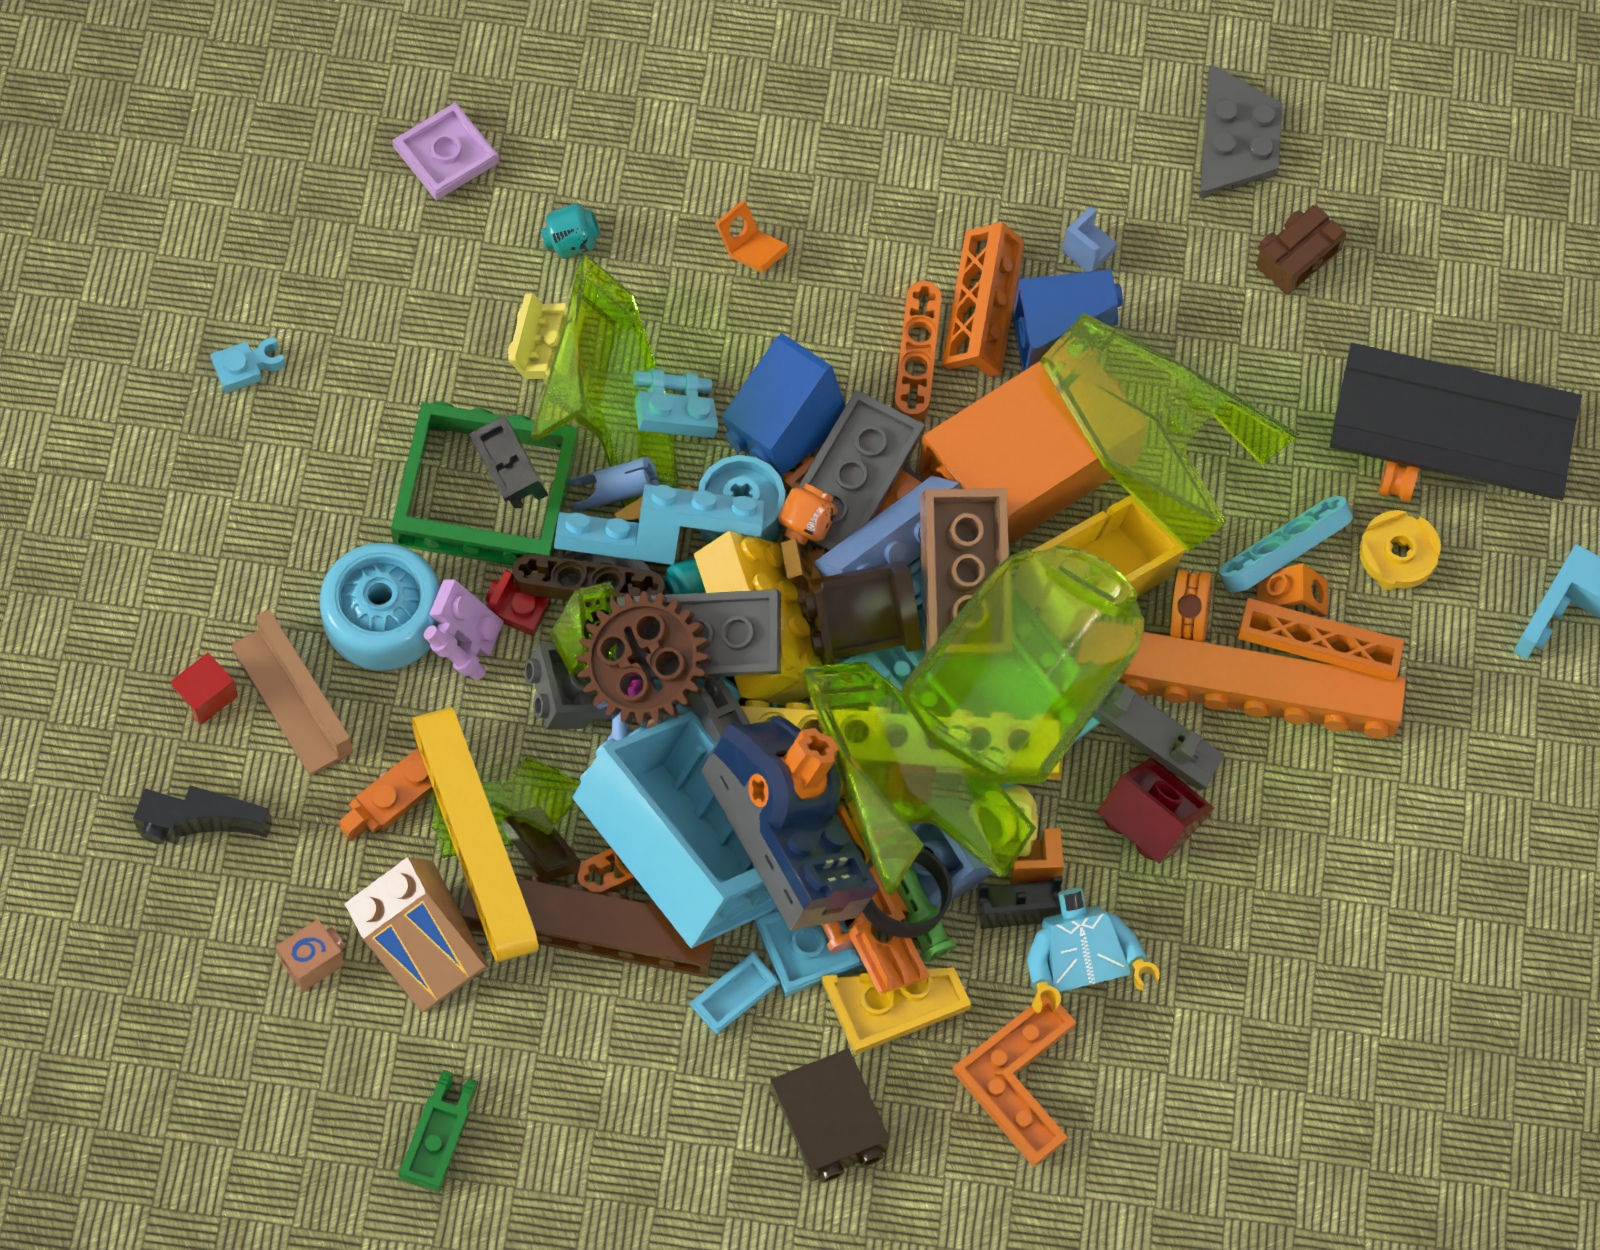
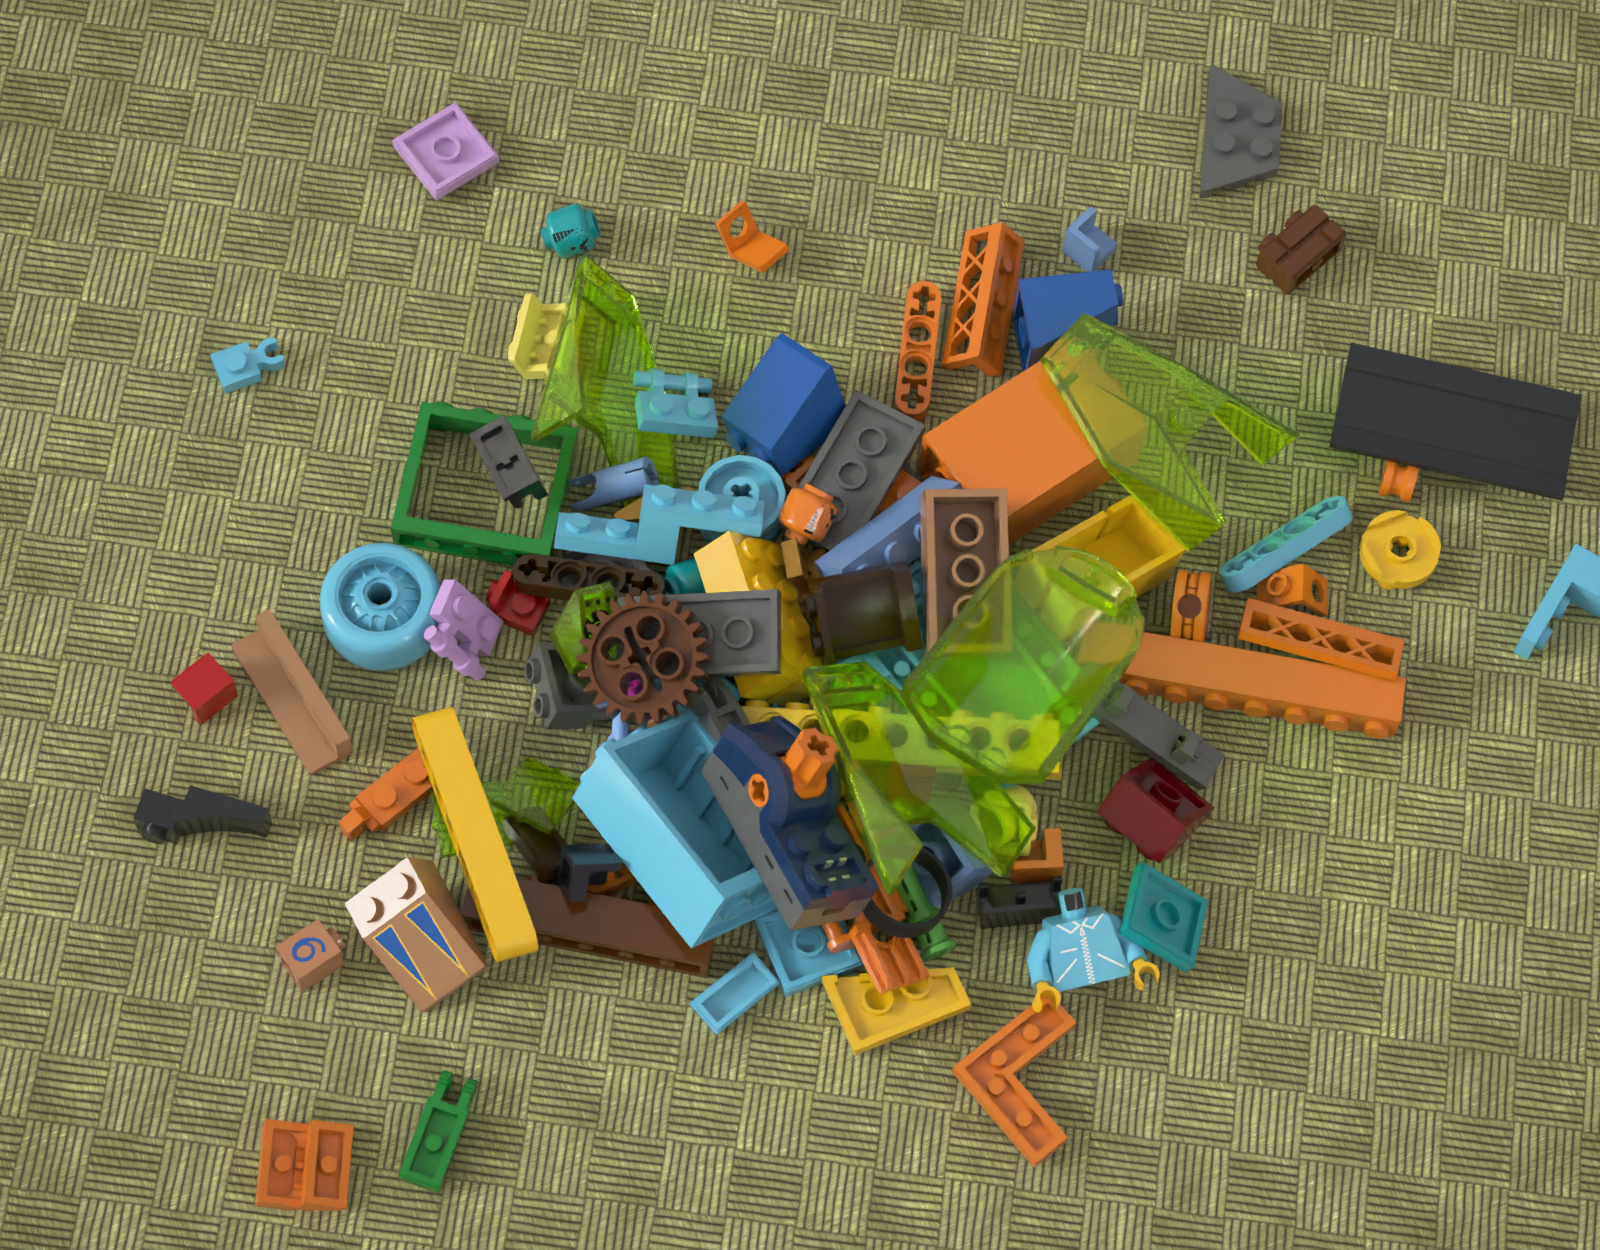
(304, 1165): none -> orange slope
(584, 866): none -> black panel
(830, 1116): dark brown panel -> none
(1163, 917): none -> teal plate

